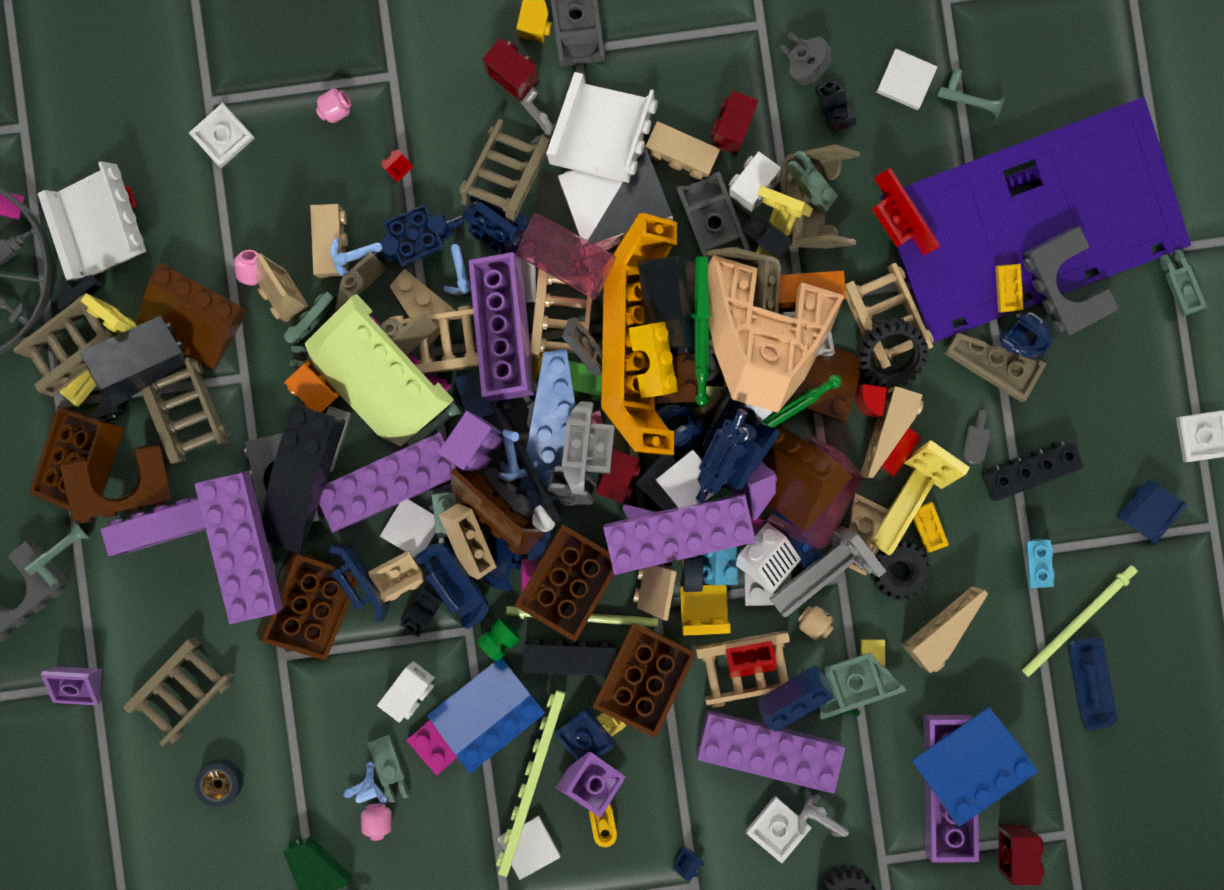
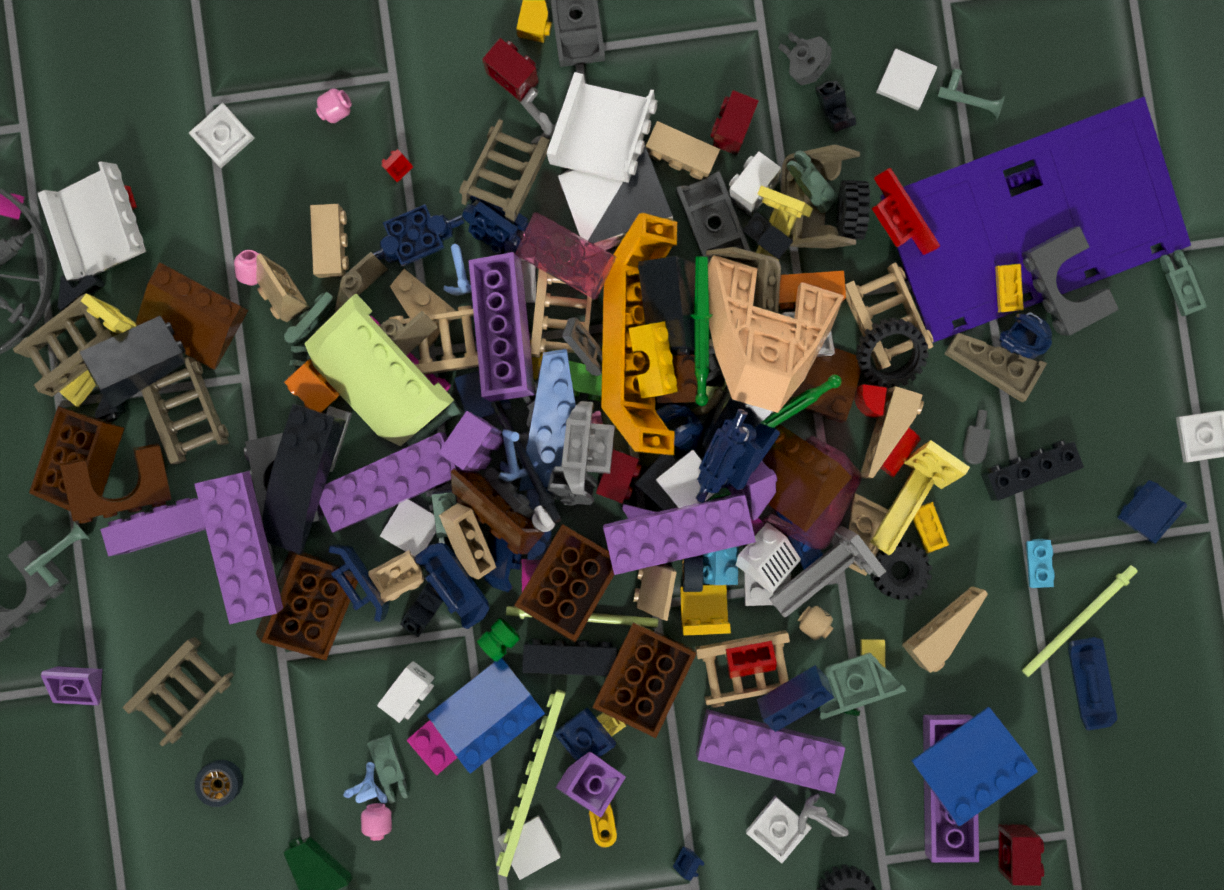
(342, 258): light blue piece -> none
(853, 209): none -> black tyre

